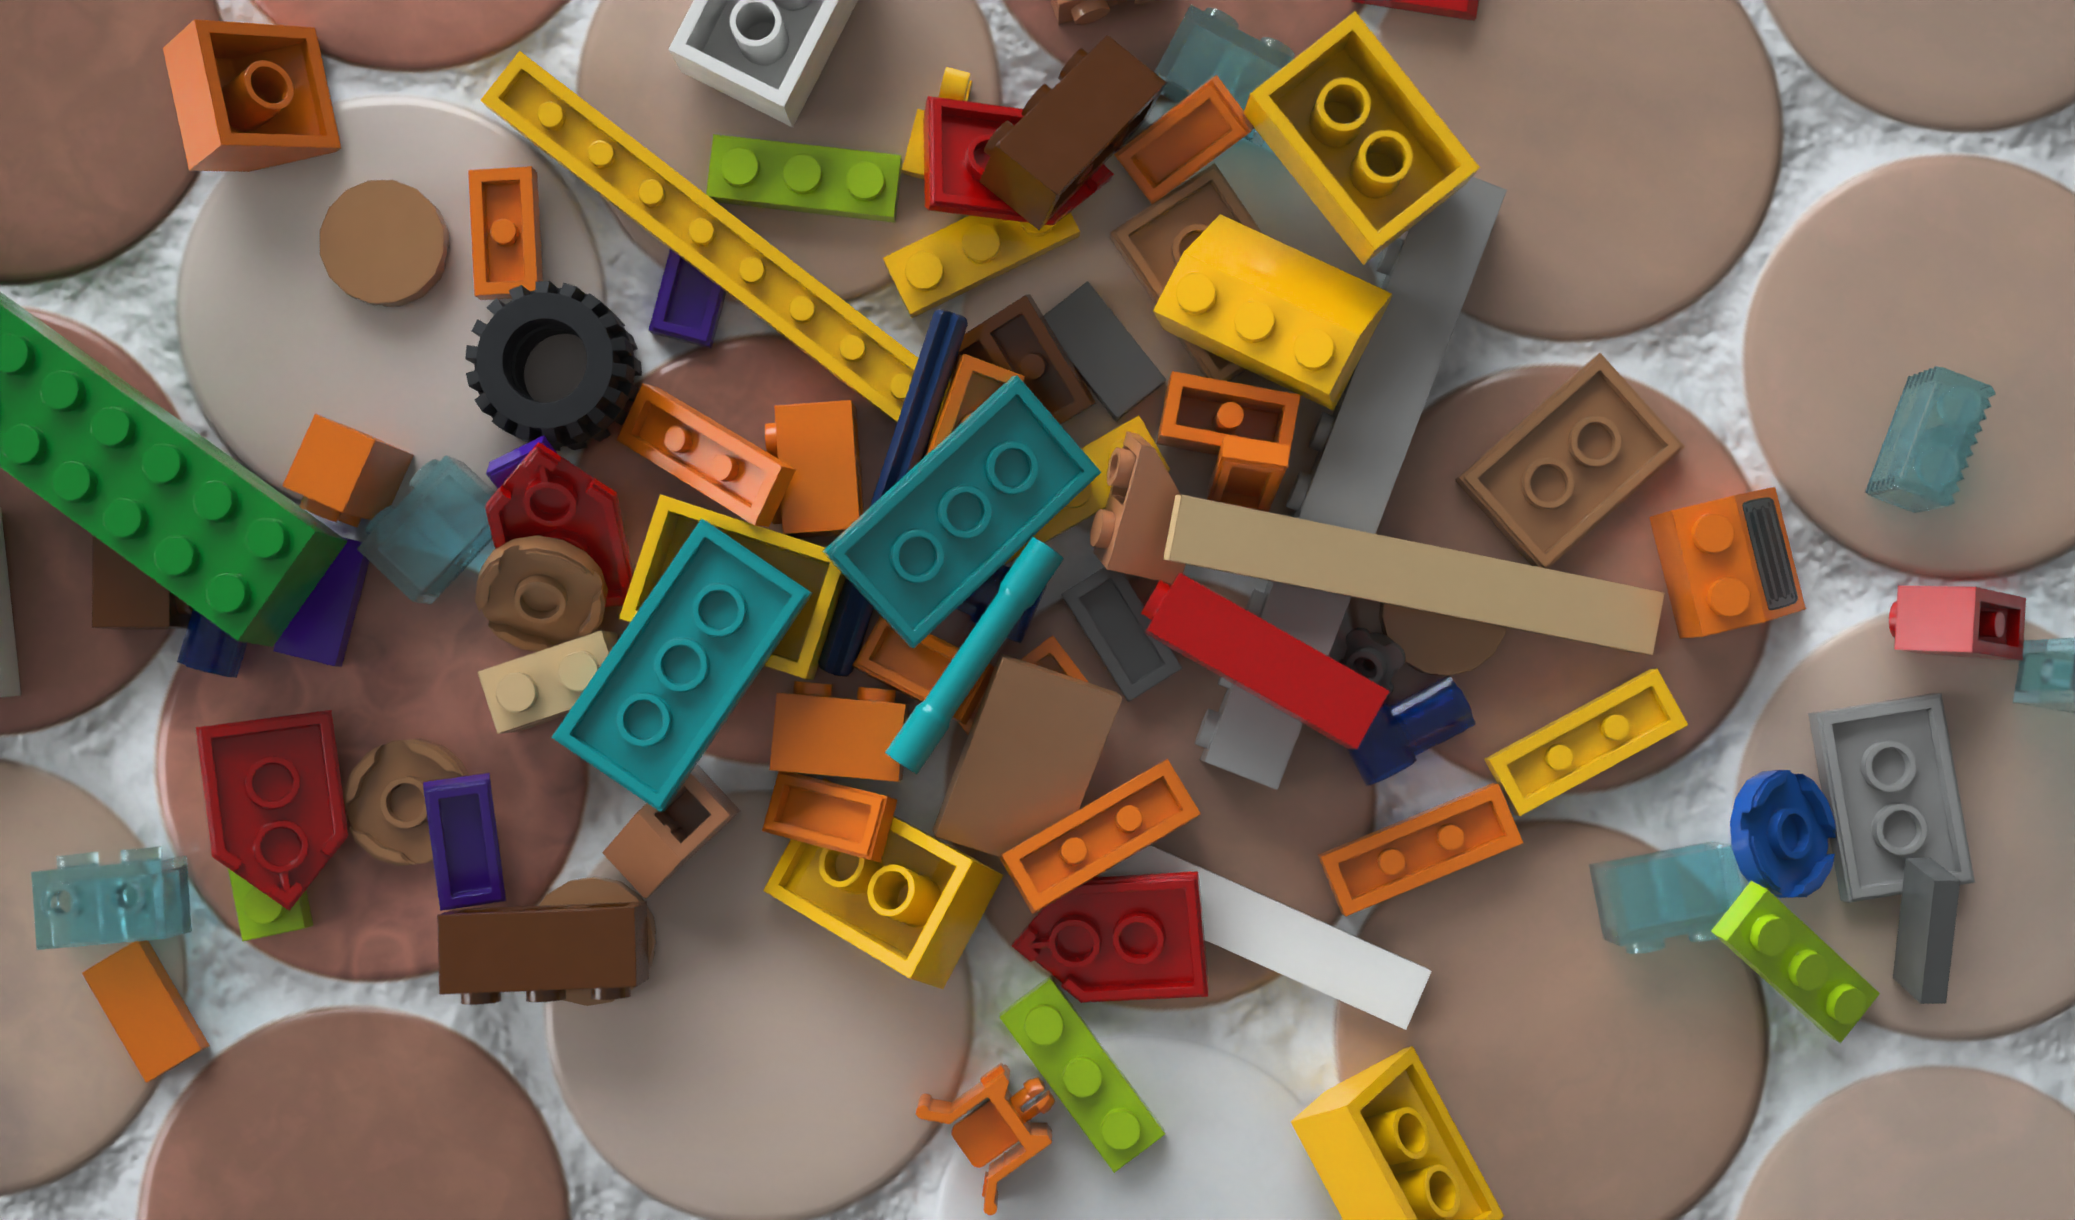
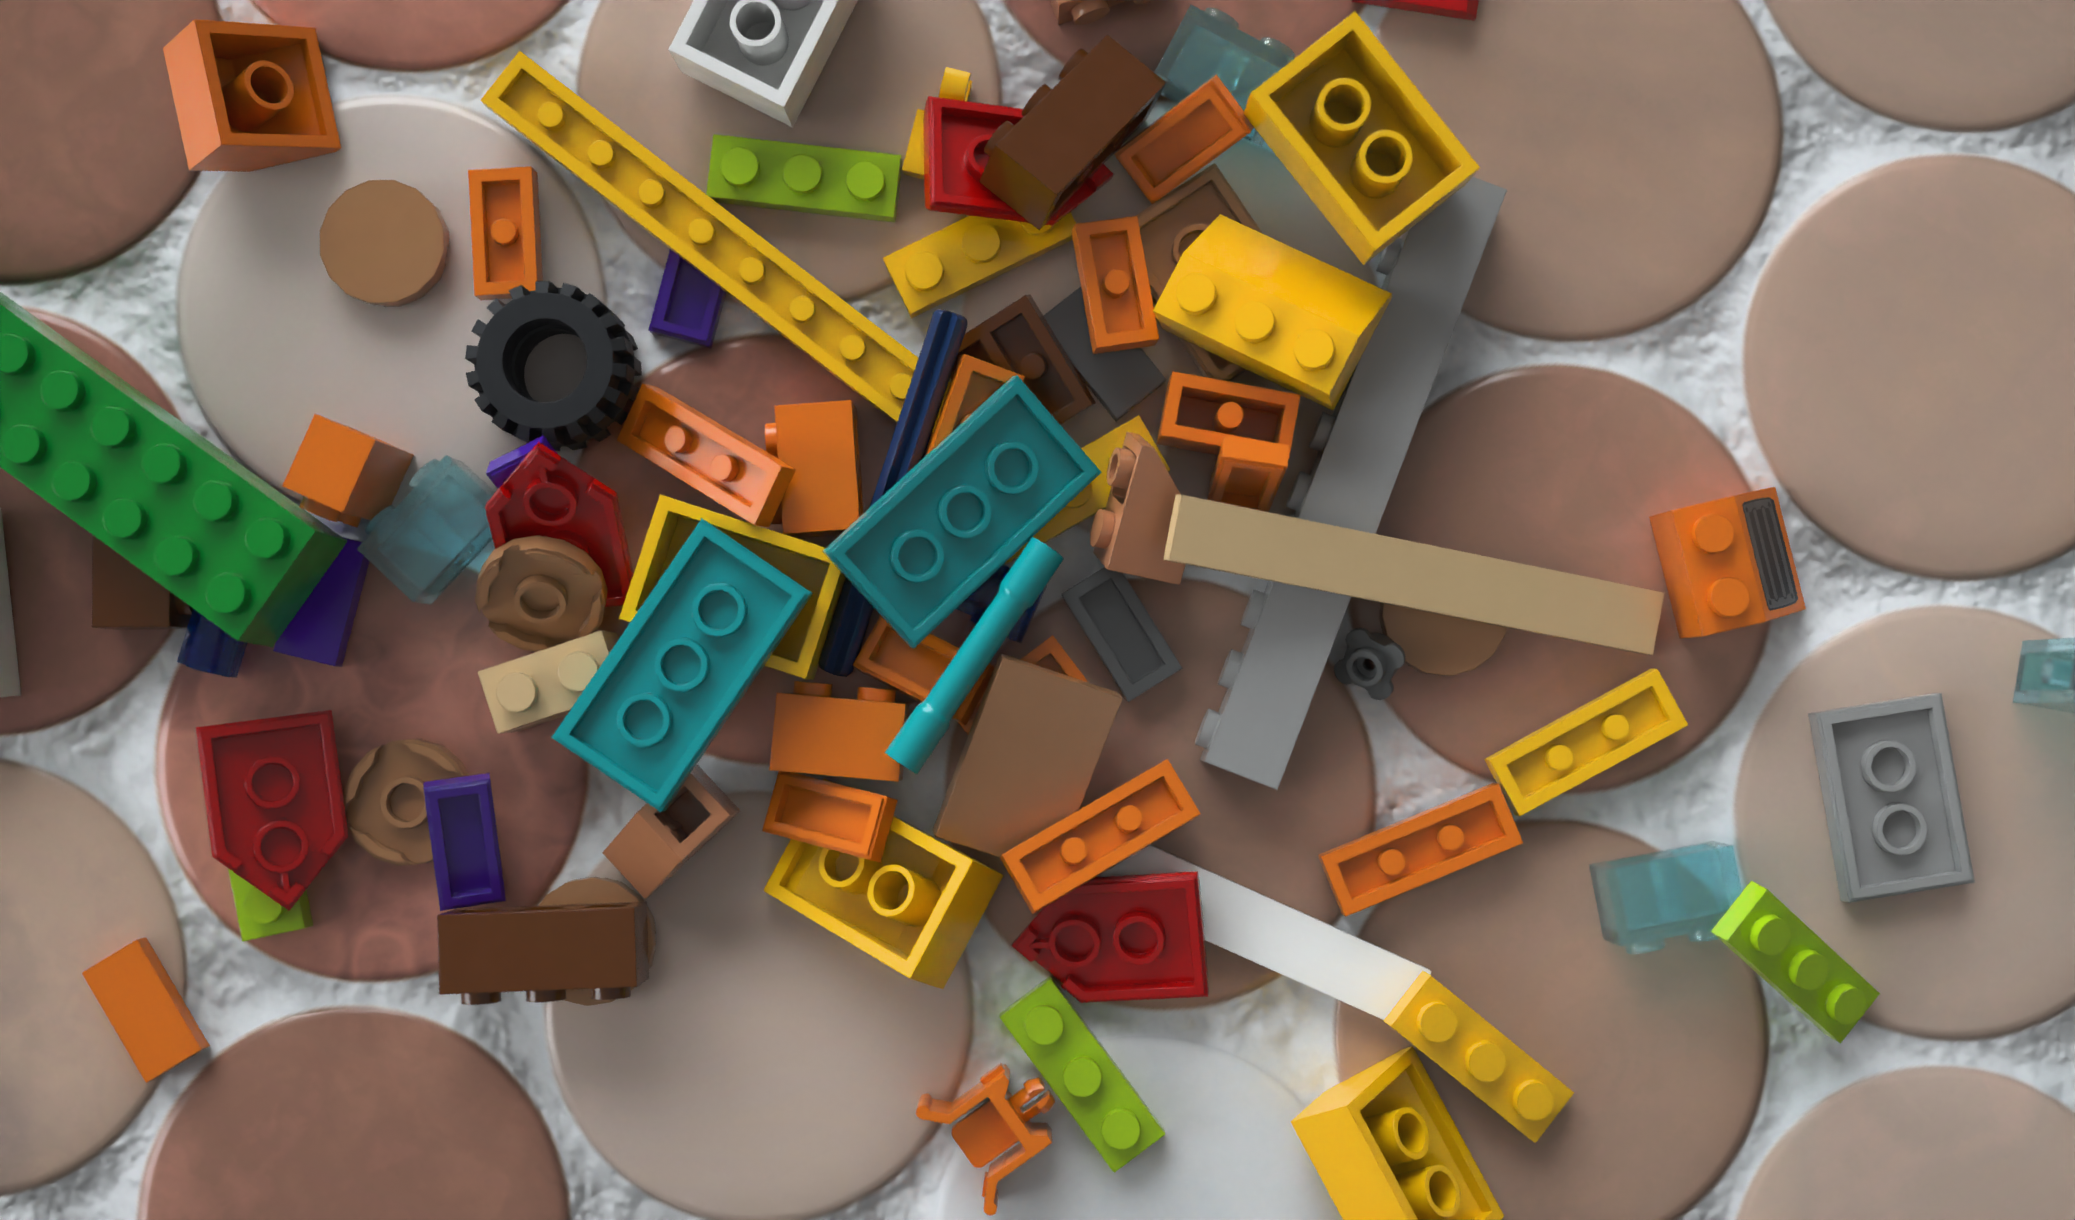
(111, 901): clear light blue brick -> none
(1115, 284): none -> orange plate
(1263, 660): red brick -> none
(1411, 728): clear blue piece -> none
(1478, 1056): none -> yellow plate
(1570, 463): medium nougat tile -> none
(1783, 833): blue tile -> none
(1926, 930): dark grey tile -> none
(1929, 440): clear light blue brick -> none
(1958, 622): slope -> none

